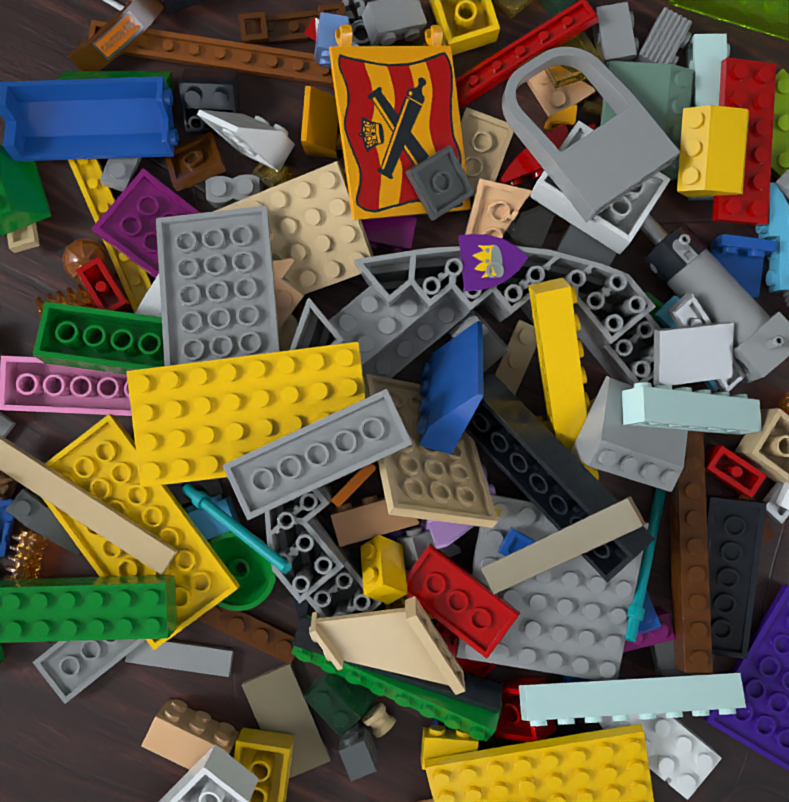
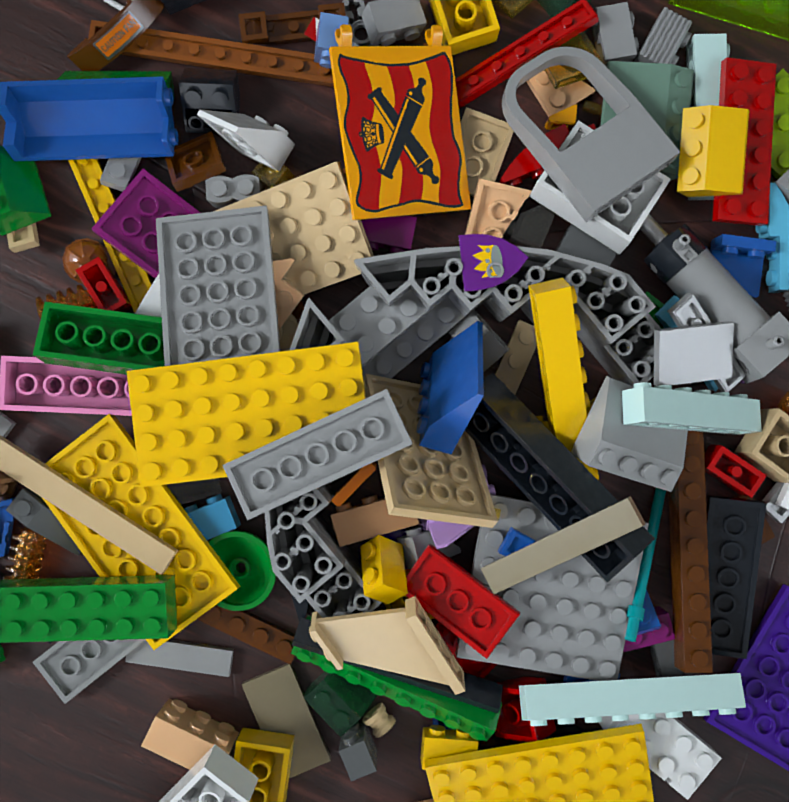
(204, 502): teal bar -> none
(320, 124): light orange slope -> none
(440, 182): dark grey tile -> none

